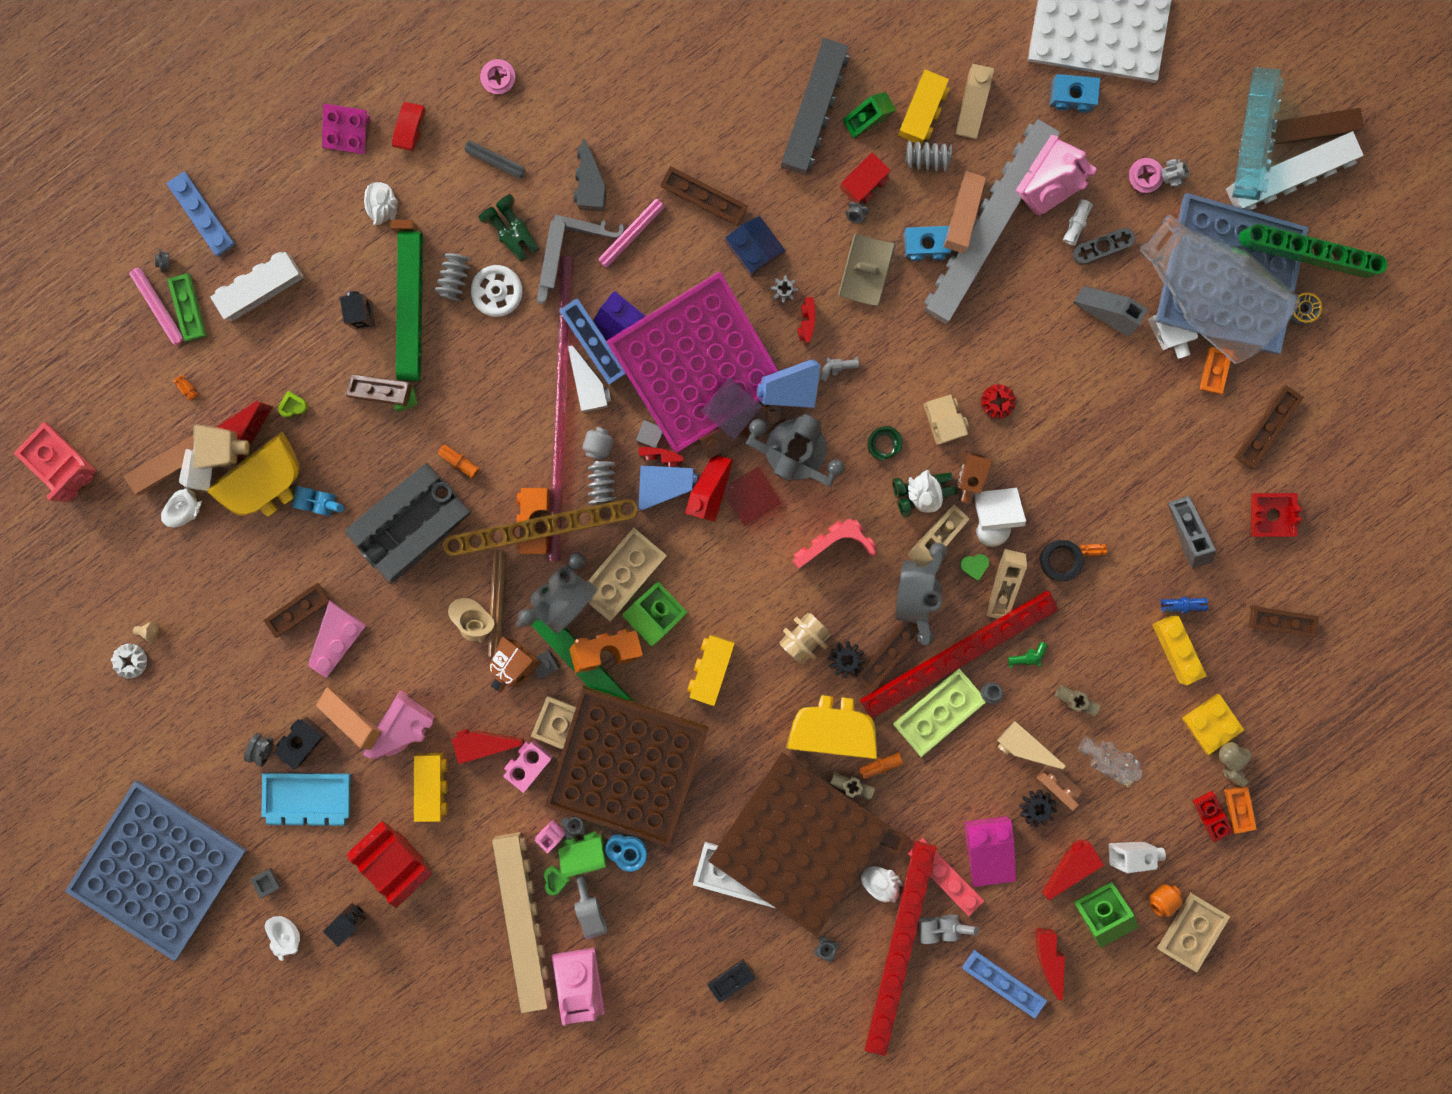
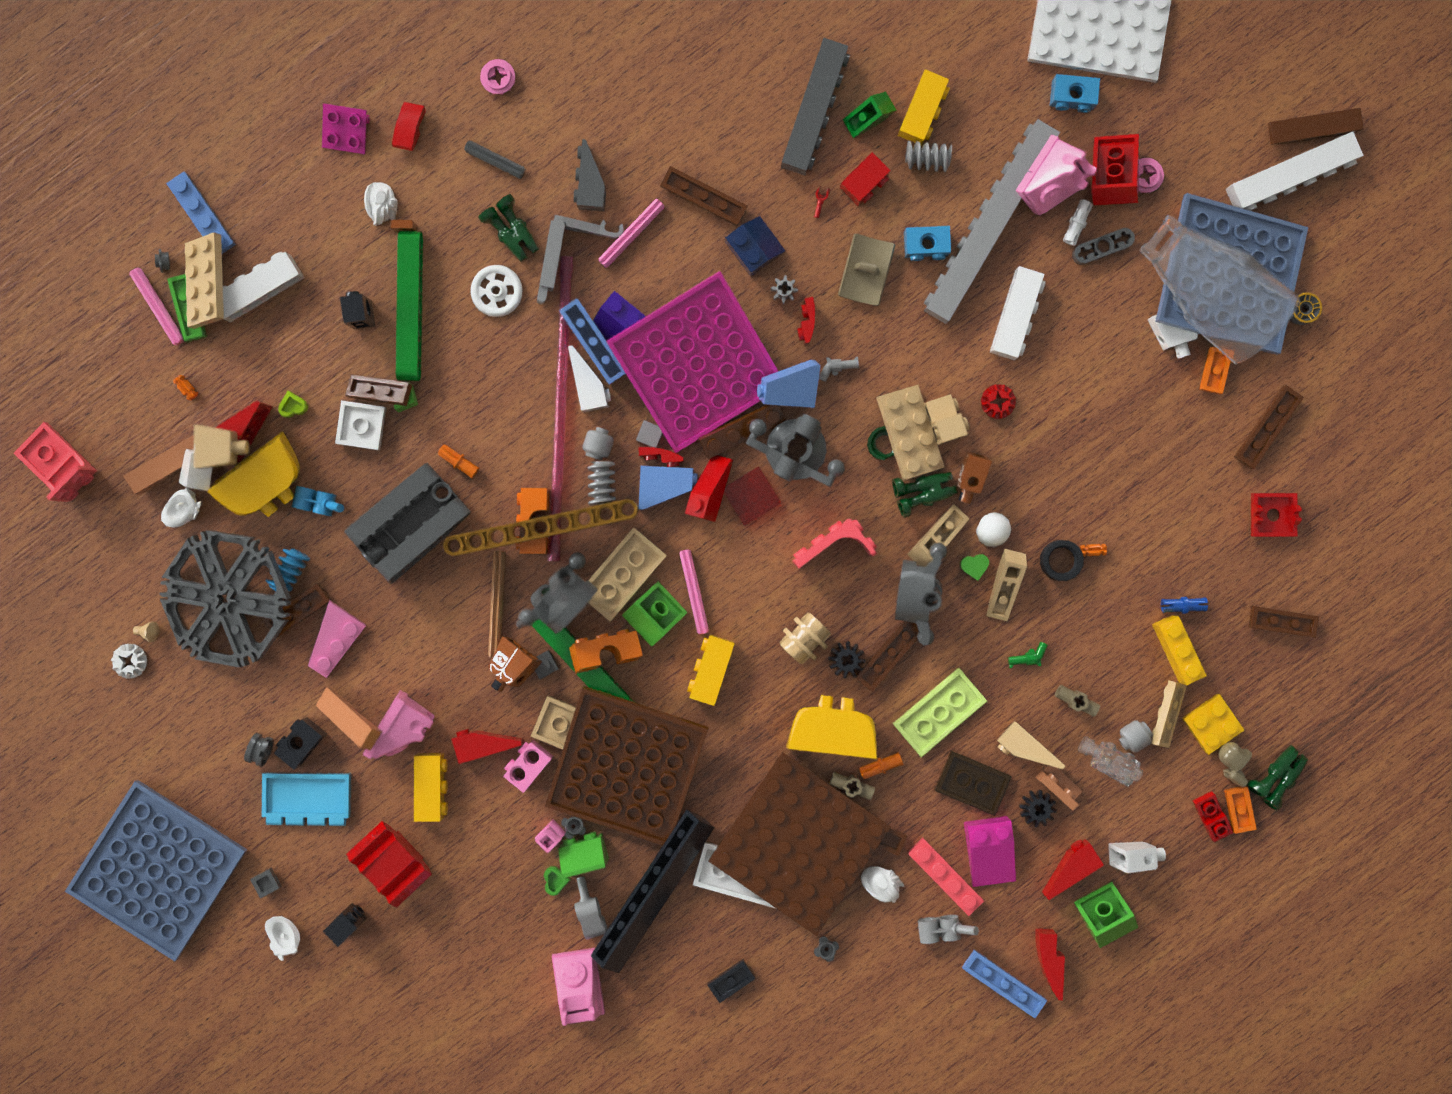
(204, 280): none -> tan plate
(210, 597): none -> dark grey plate
(290, 567): none -> dark azure piece
(360, 425): none -> white plate
(452, 276): light grey piece -> none
(471, 619): tan piece -> none
(521, 922): tan brick -> none
(627, 851): dark azure piece -> none
(652, 891): none -> black brick
(694, 591): none -> bright pink axle
(731, 408): clear purple plate -> none
(821, 198): none -> red hand
(856, 212): dark grey plate -> none
(900, 948): red plate -> none
(910, 432): none -> tan plate
(925, 492): white hat -> none
(959, 654): red plate -> none
(964, 212): nougat slope -> none
(972, 783): none -> dark brown tile
(974, 101): tan slope -> none
(991, 693): dark grey plate -> none
(999, 509): white tile -> none
(1017, 313): none -> white brick
(1113, 309): dark grey slope -> none
(1117, 169): none -> red slope
(1135, 736): none -> light grey head
(1165, 900): orange head -> none
(1168, 714): none -> tan plate
(1175, 172): light grey gear -> none
(1191, 533): dark grey slope -> none
(1193, 932): tan plate -> none
(1256, 133): clear light blue brick -> none
(1287, 769): none -> dark green piece
(1322, 251): green beam -> none

